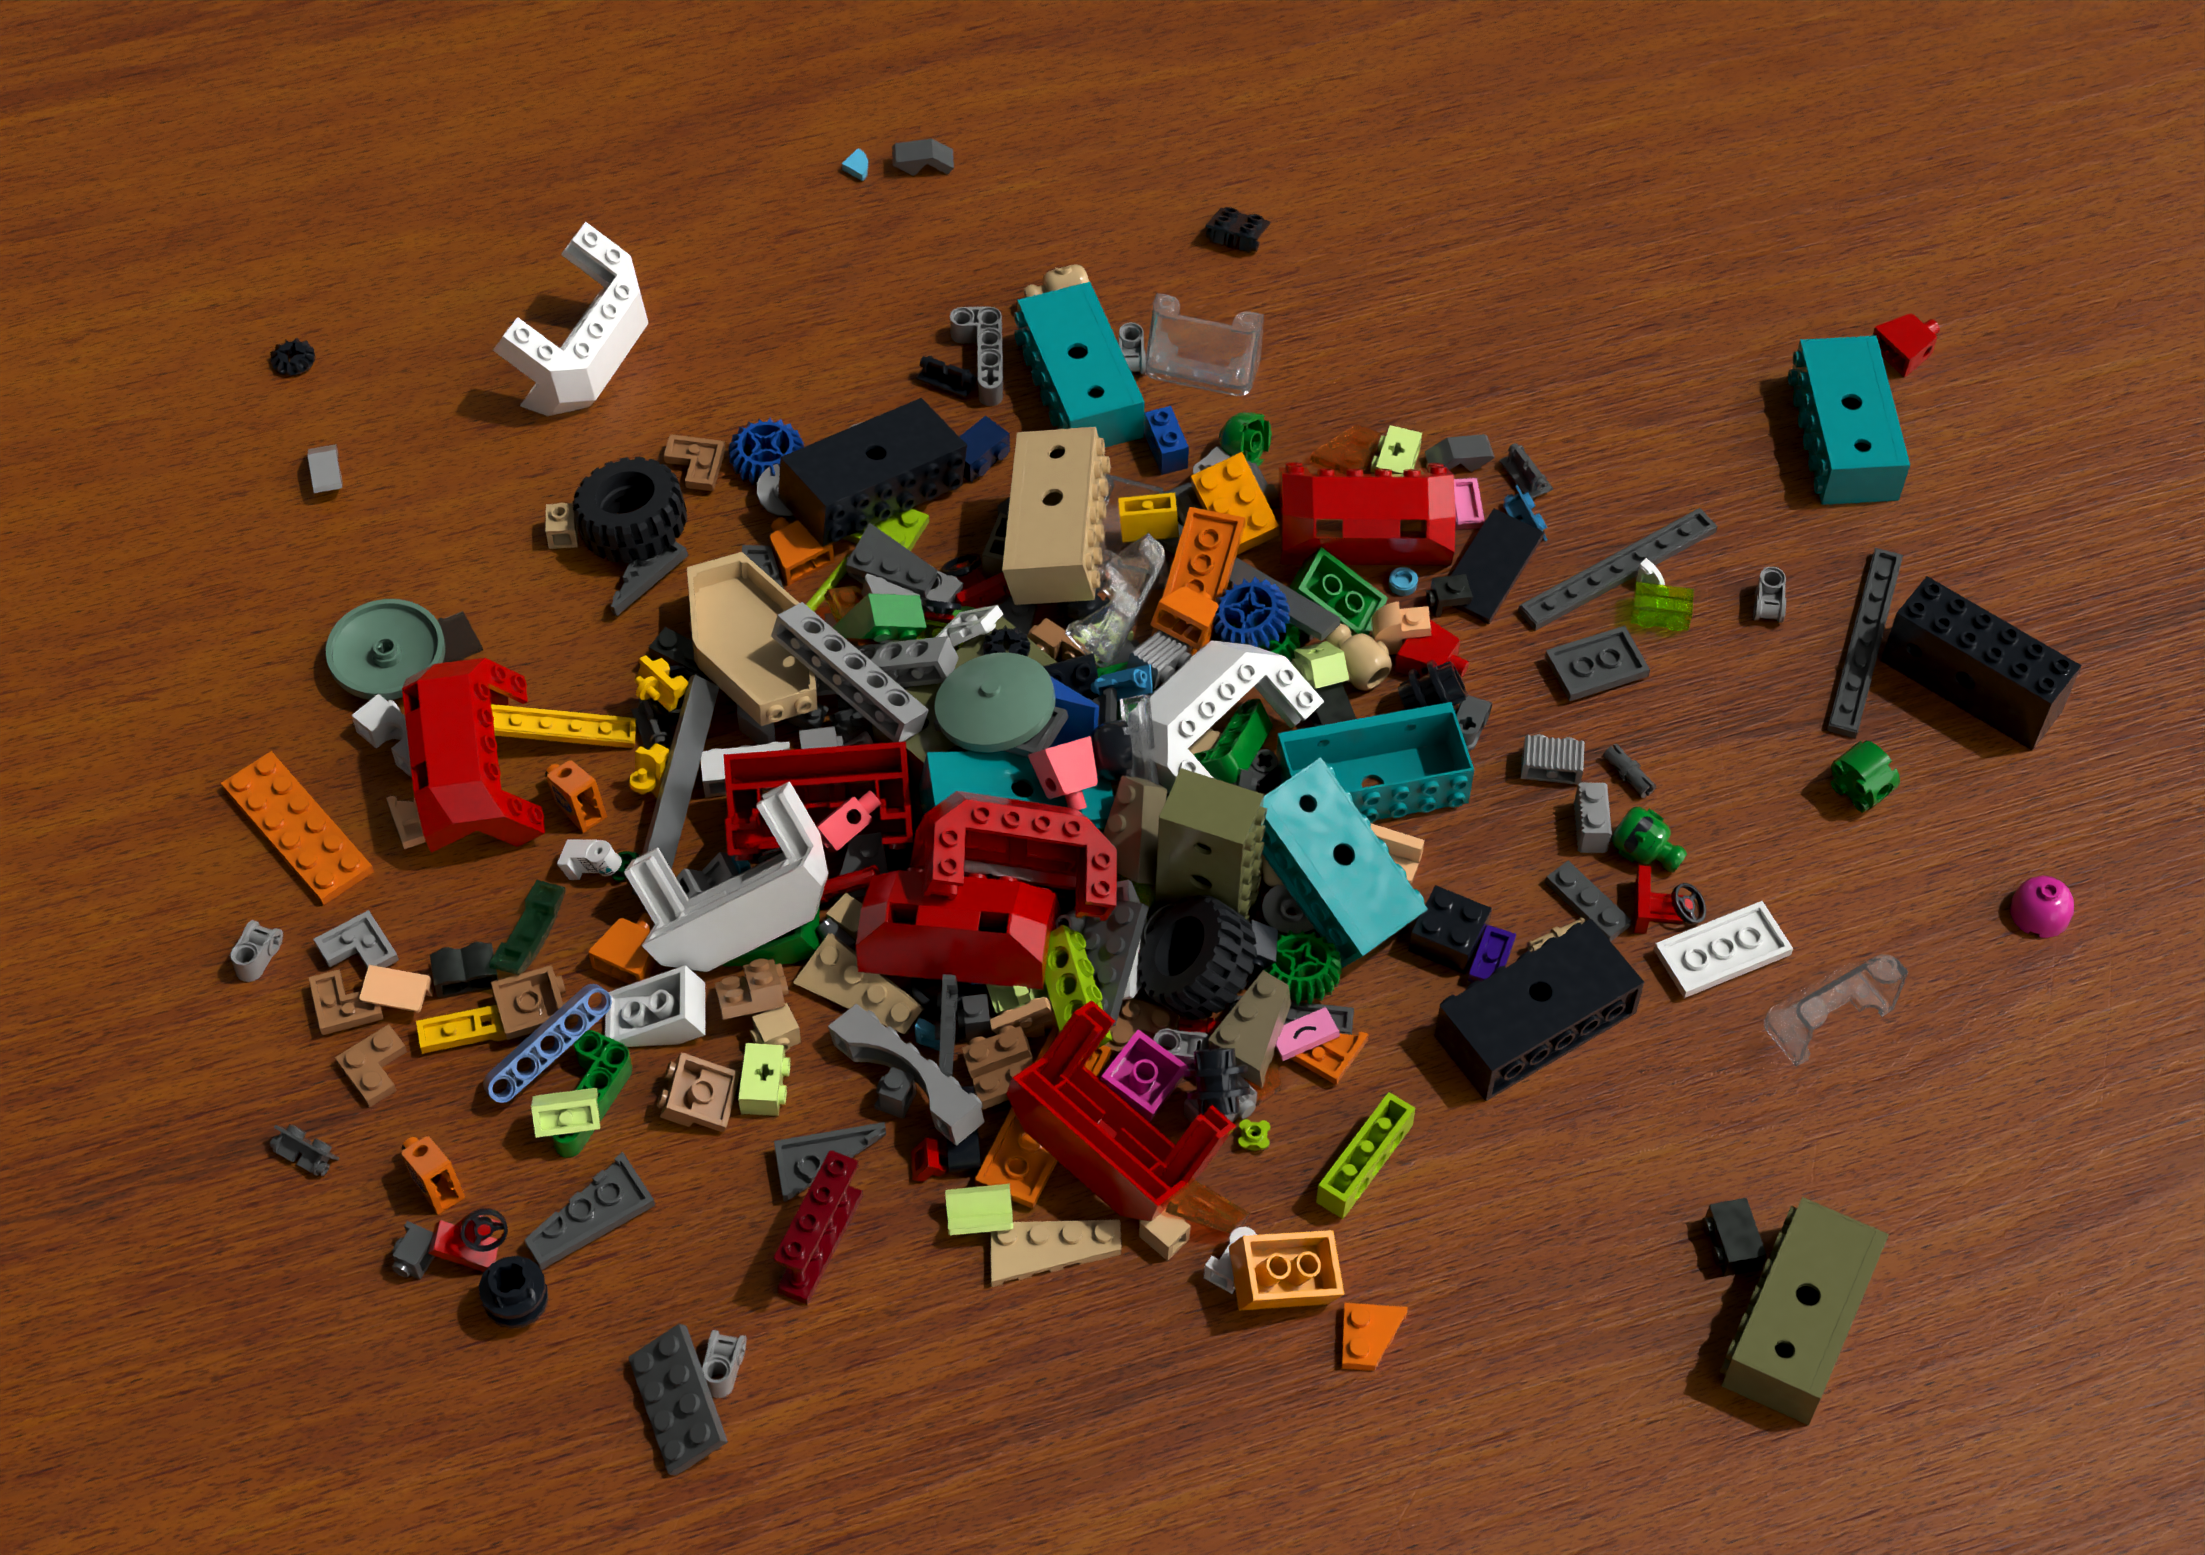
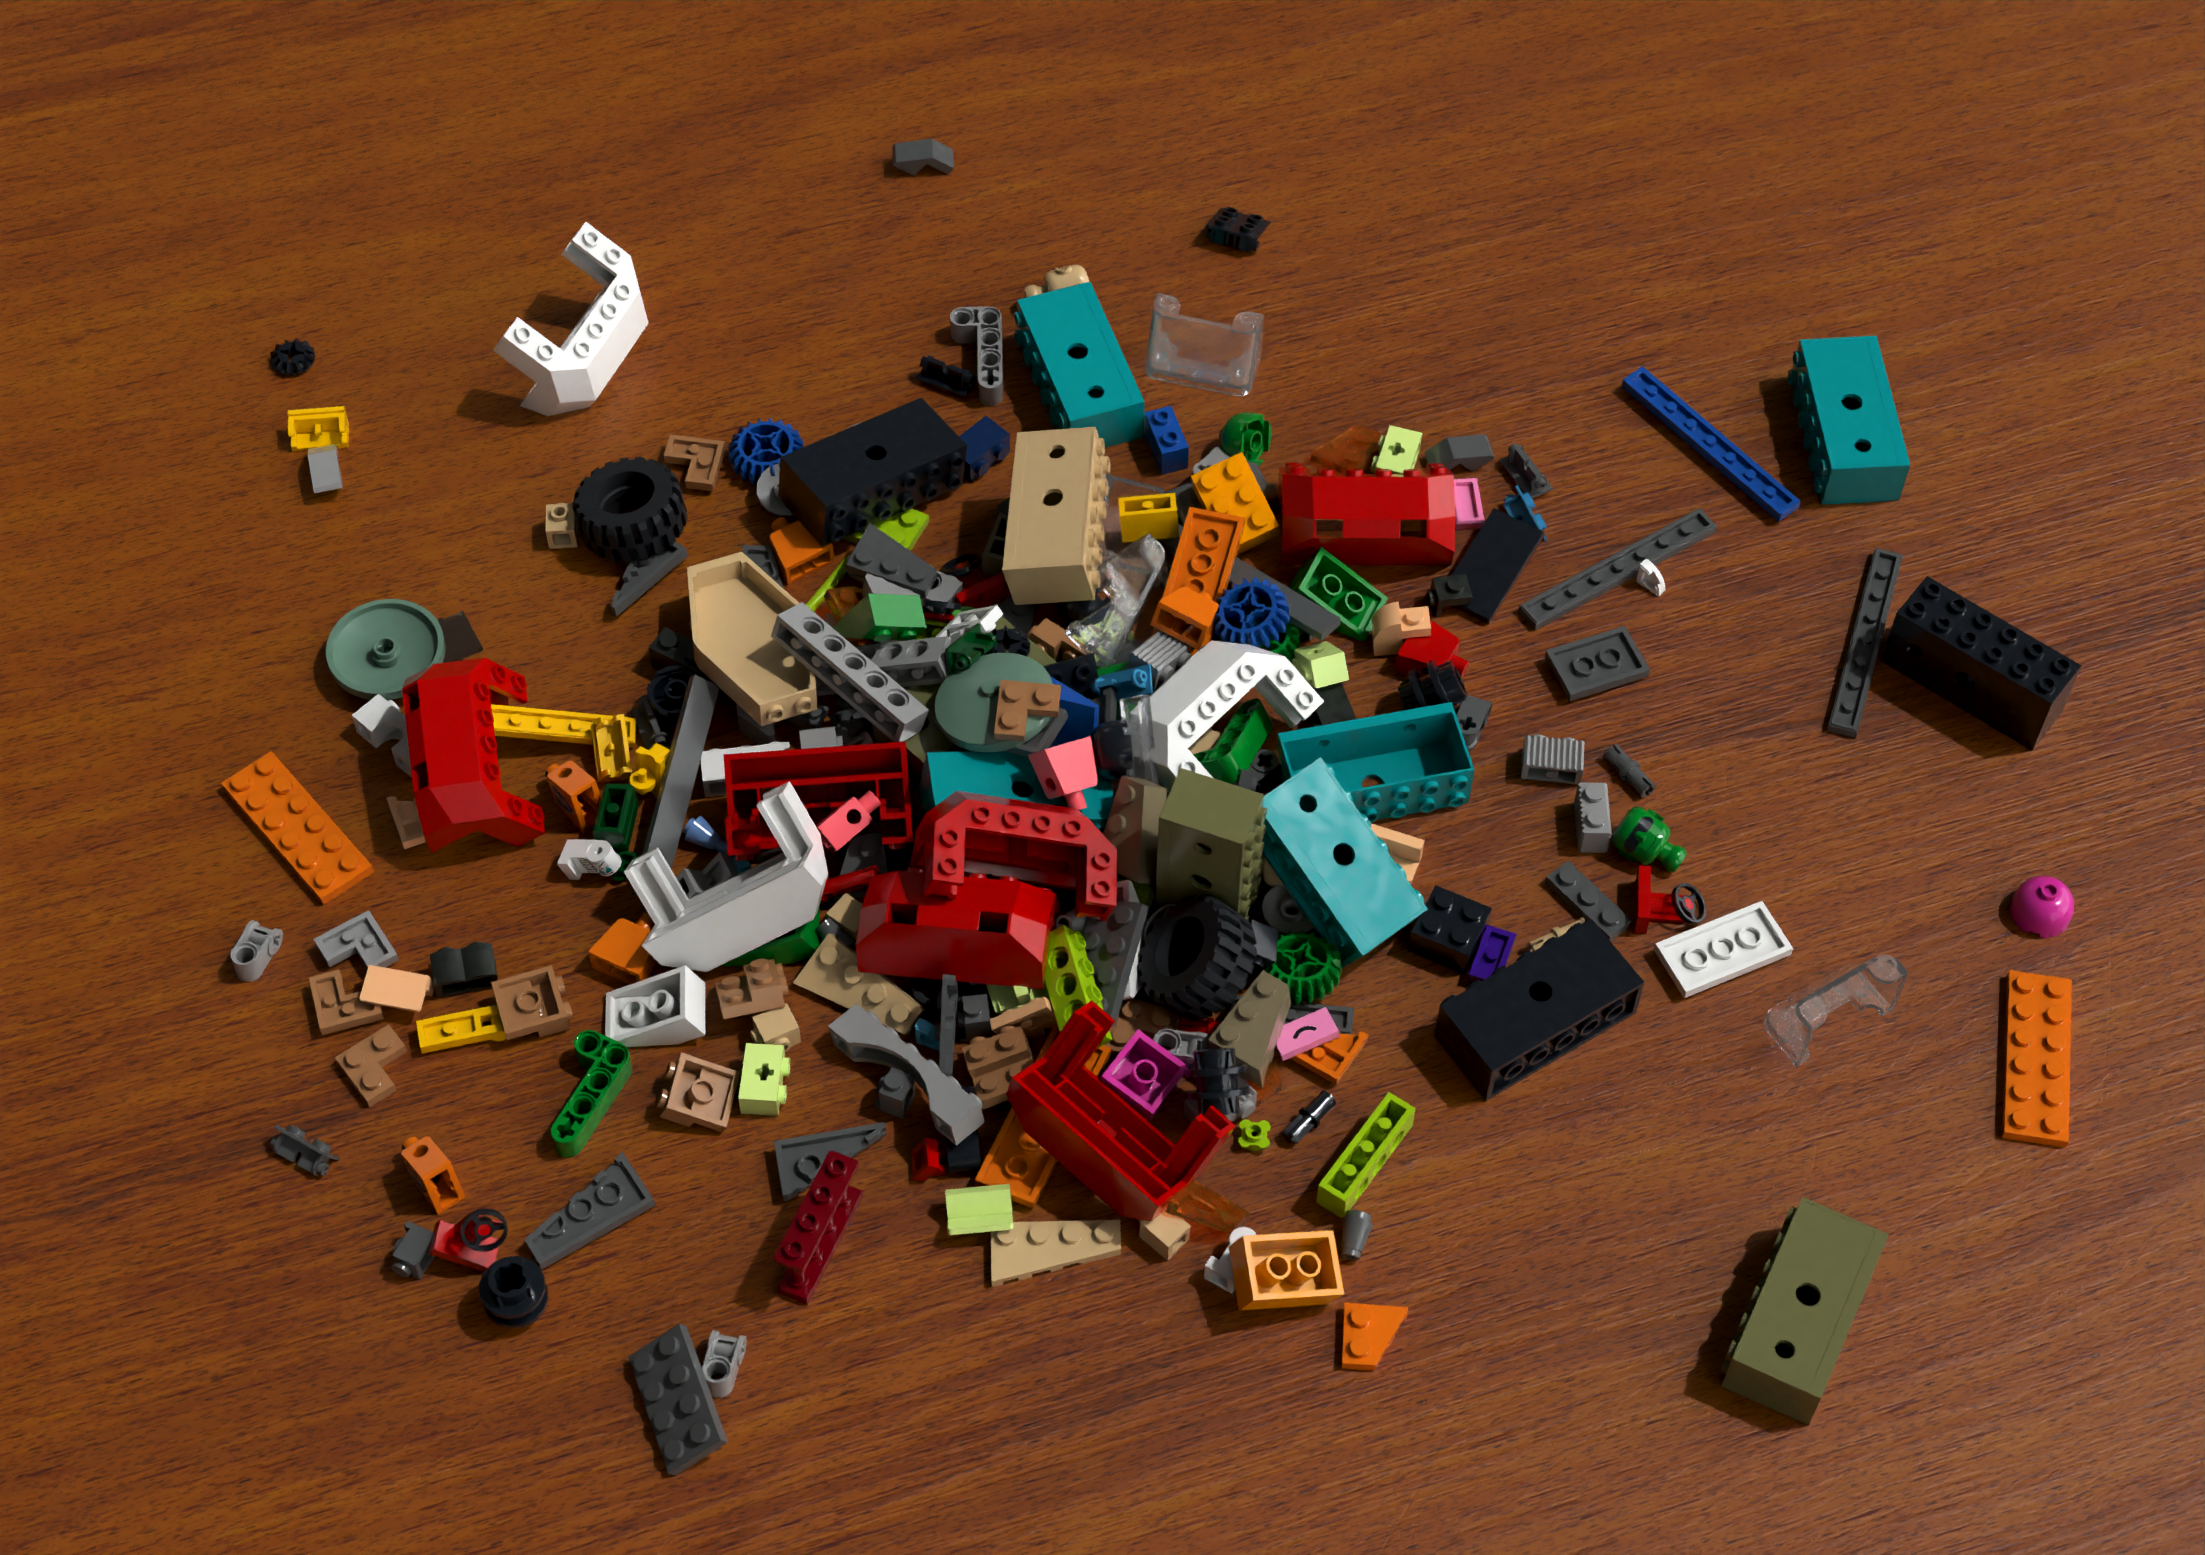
(318, 428): none -> yellow hinge
(531, 930): clear green slope -> none
(543, 1058): medium blue beam -> none
(565, 1112): yellowish green panel -> none
(611, 748): none -> yellow hinge
(616, 816): none -> dark green brick
(655, 682): yellow hips -> none
(702, 834): none -> medium blue cone
(856, 164): medium azure tile -> none
(968, 649): none -> dark green hinge
(1018, 701): none -> medium nougat plate
(1132, 346): light grey piece -> none
(1309, 1117): none -> black axle
(1354, 1233): none -> dark grey cone
(1365, 658): tan piece -> none
(1403, 581): medium azure tile -> none
(1662, 606): clear neon green brick -> none
(1711, 444): none -> blue plate
(1734, 1237): pearl dark grey brick -> none
(1769, 599): light grey piece -> none
(1864, 775): green brick -> none
(1906, 342): red torso -> none
(2037, 1059): none -> orange plate

